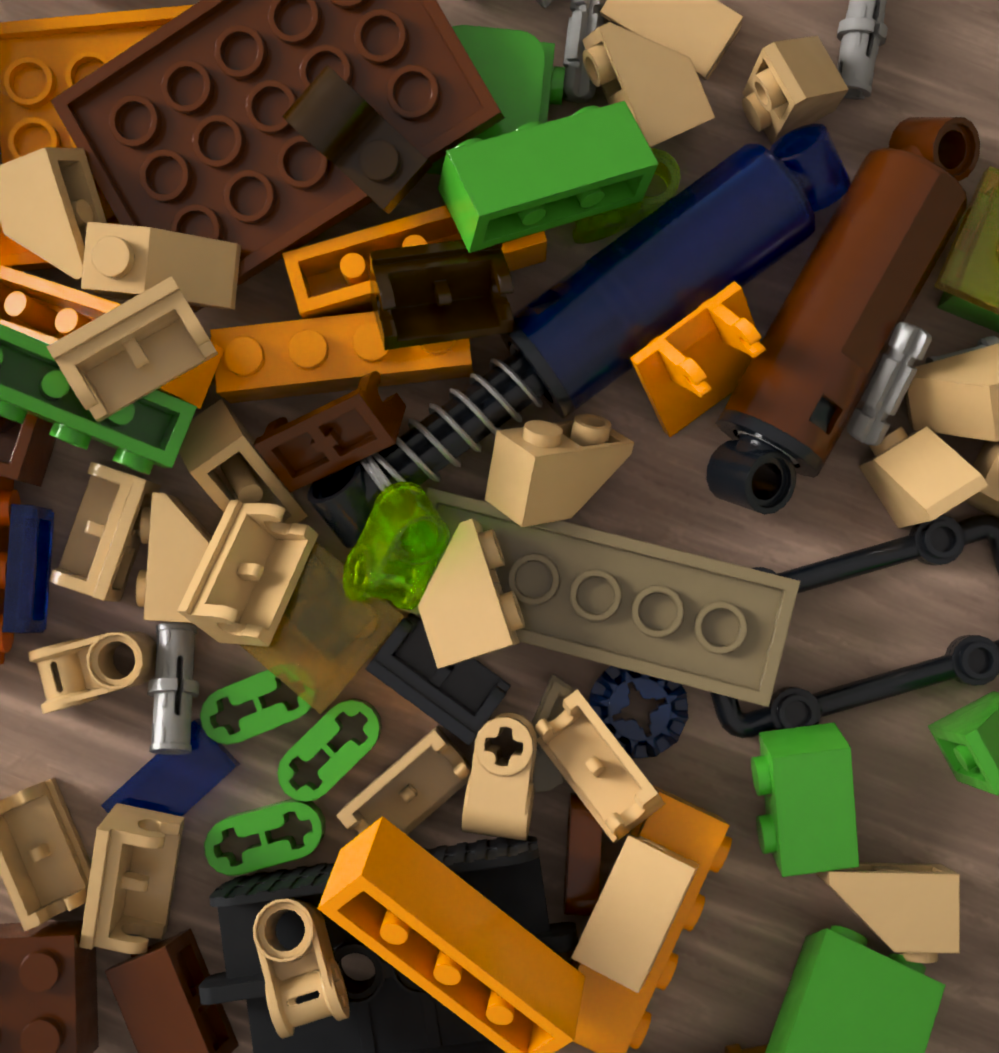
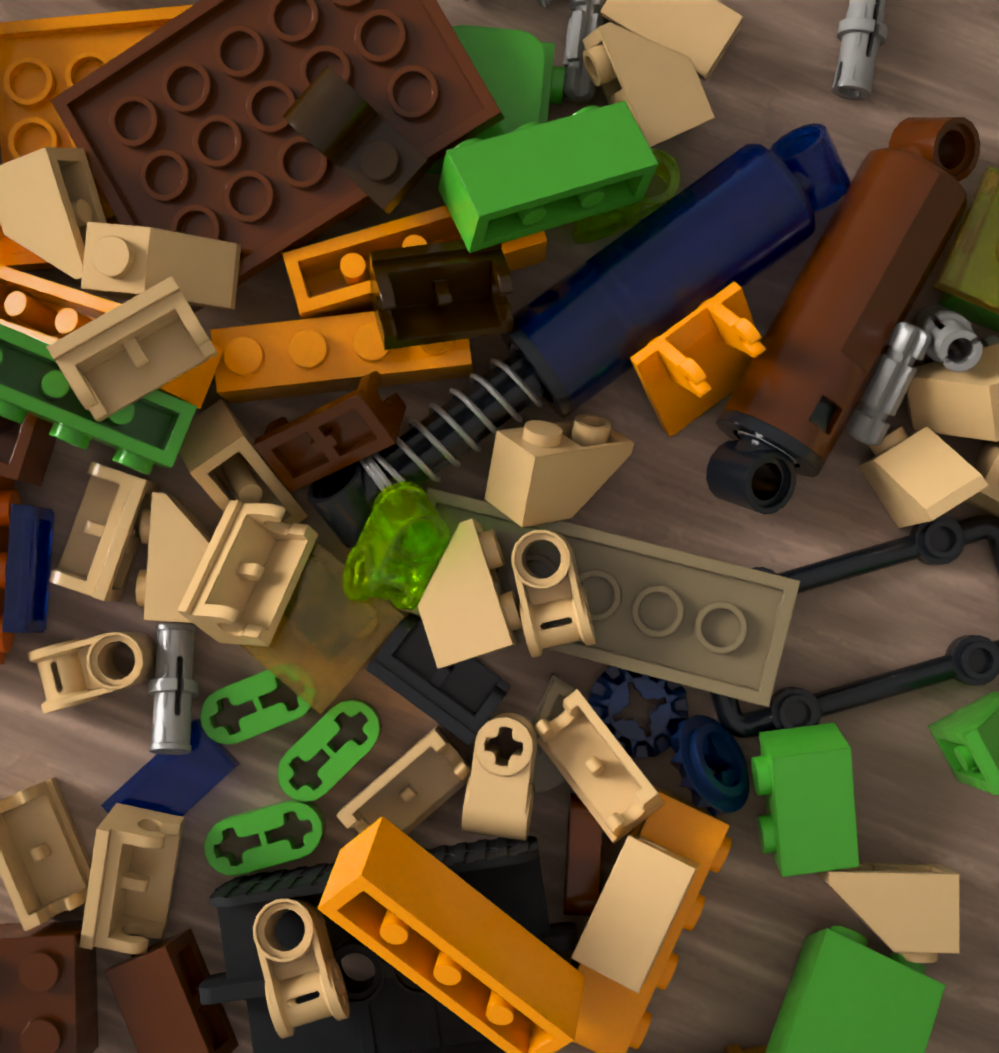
(551, 597): none -> tan piece
(706, 746): none -> dark blue gear
(791, 87): tan slope -> none
(956, 331): none -> light grey pin

